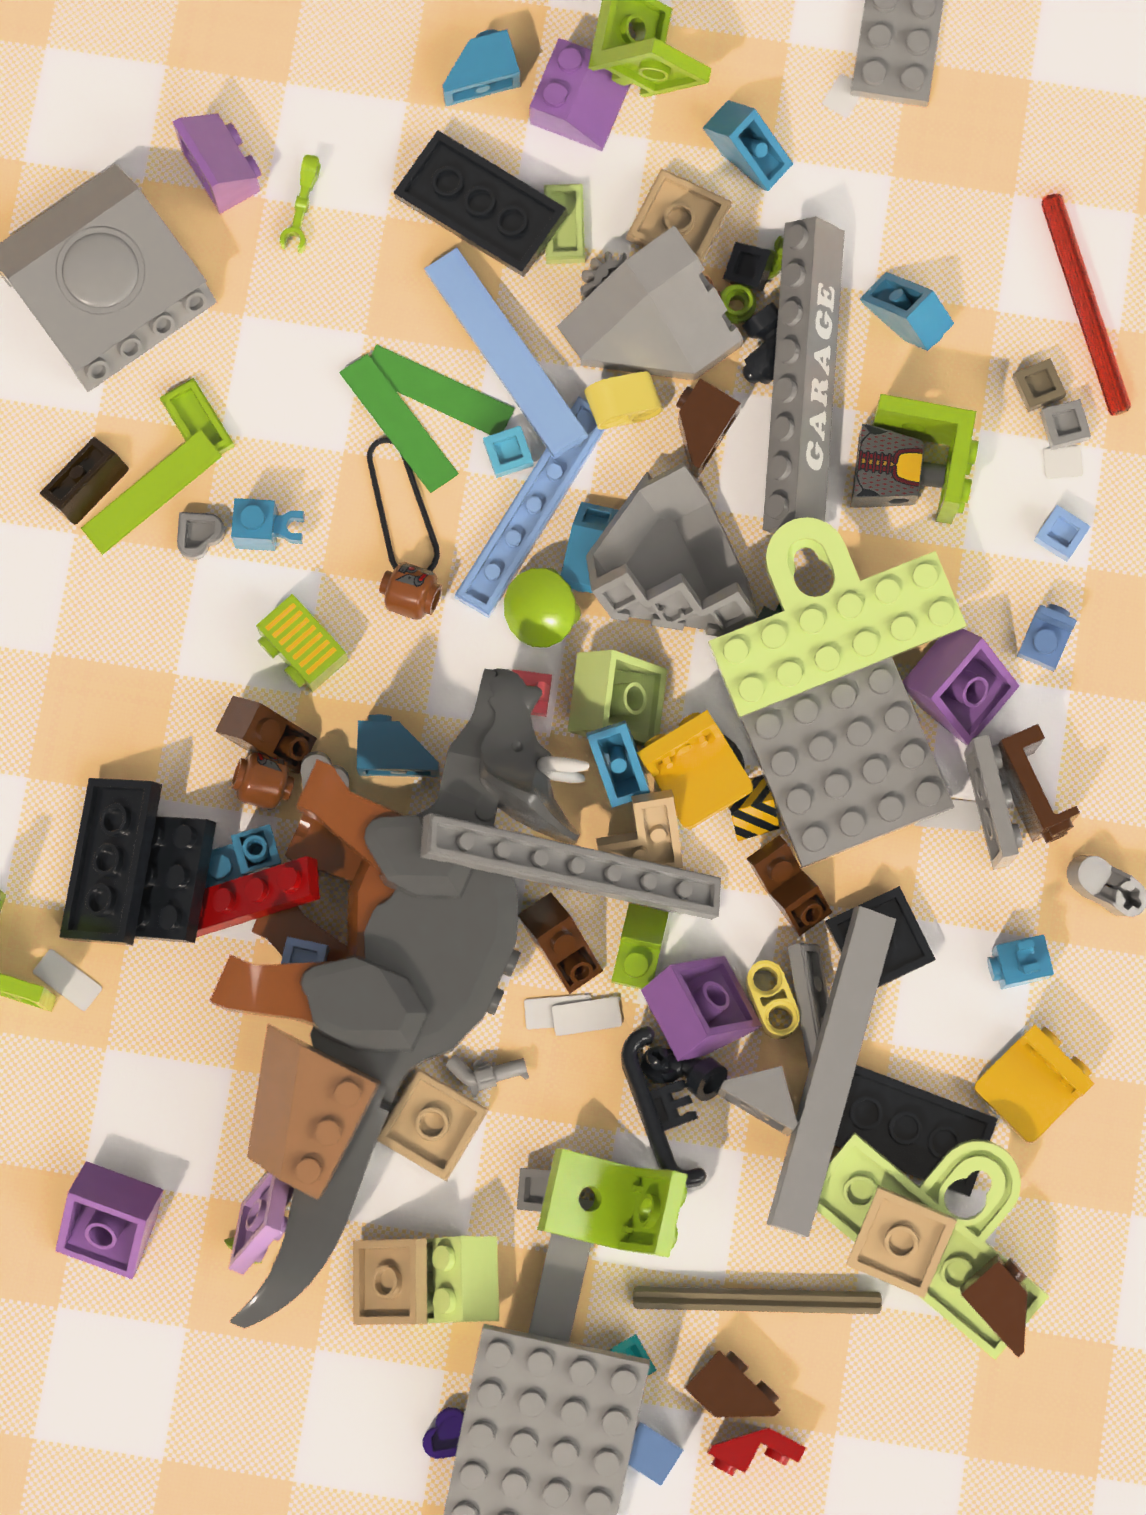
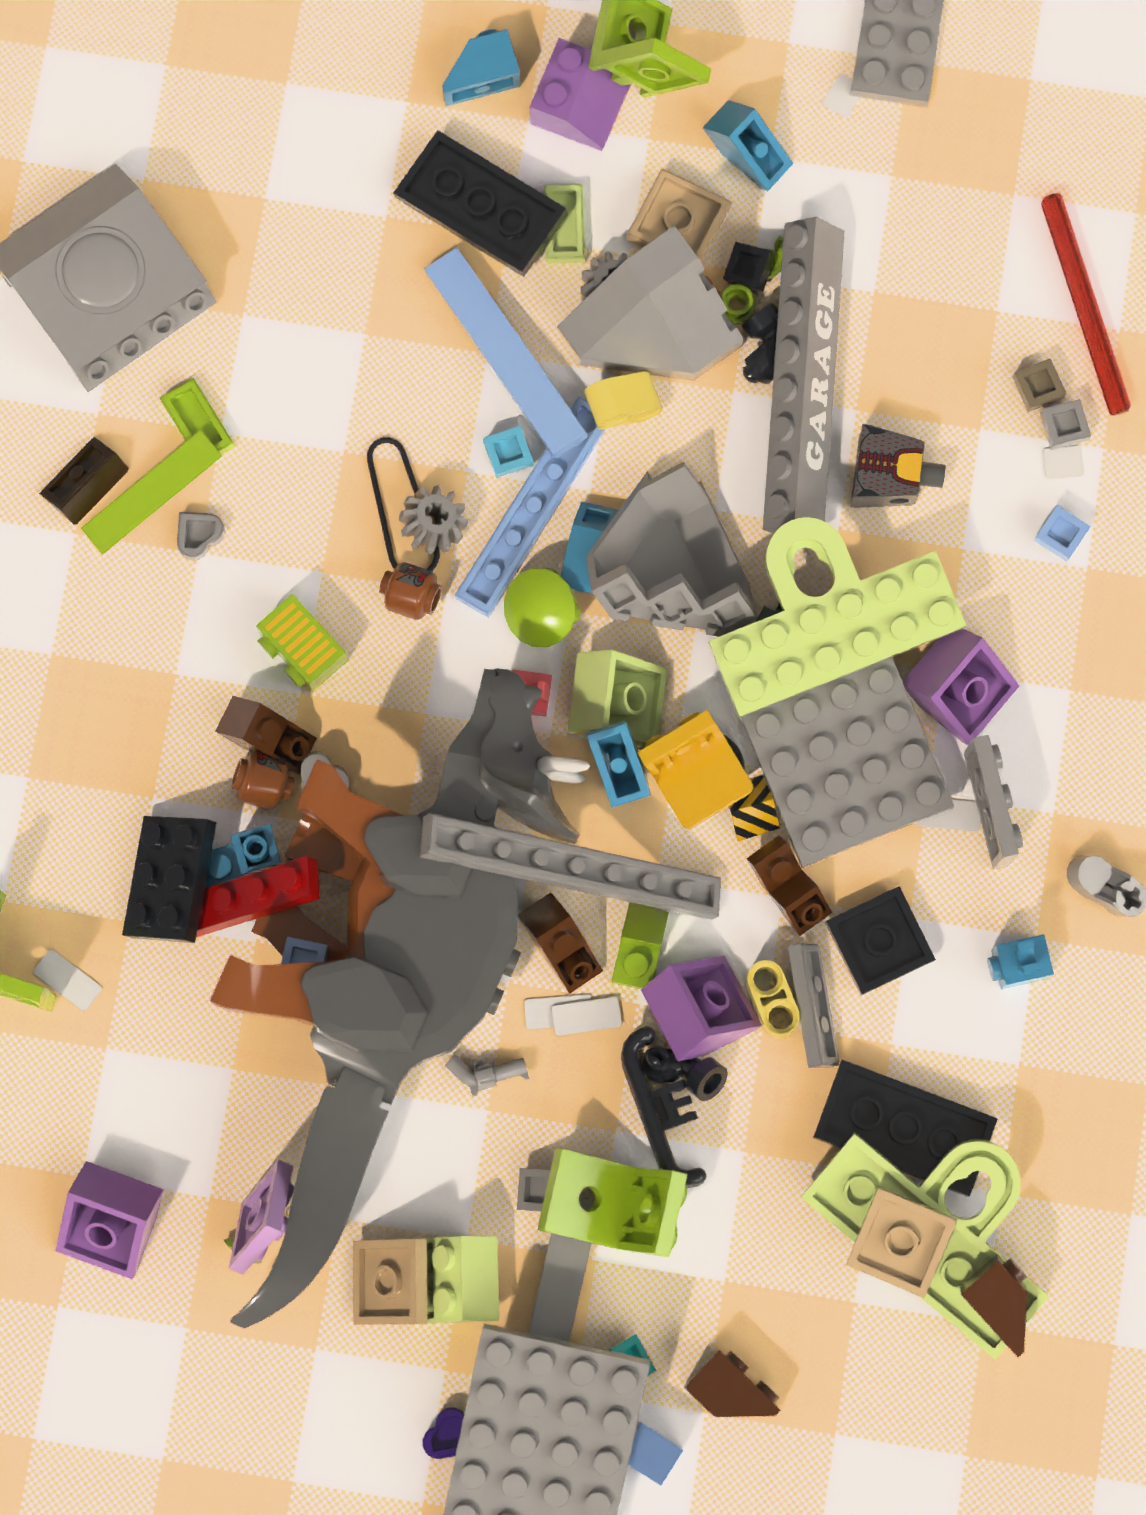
(110, 861): black plate -> none
(217, 159): medium lavender slope -> none
(258, 525): dark azure brick -> none
(305, 1112): medium nougat wedge -> none
(308, 176): lime piece -> none
(391, 750): dark azure slope -> none
(398, 423): bright green sticker -> none
(420, 524): none -> light grey gear
(432, 1124): tan plate -> none
(442, 392): bright green sticker -> none
(655, 834): tan plate -> none
(704, 421): reddish brown slope -> none
(740, 1450): red slope -> none
(757, 1300): dark tan axle -> none
(764, 1097): light grey slope -> none
(831, 1072): light grey tile -> none
(908, 310): slope -> none
(941, 426): lime bracket -> none
(1026, 790): reddish brown panel -> none
(1033, 1083): yellow bracket -> none
(1047, 636): medium blue bracket -> none

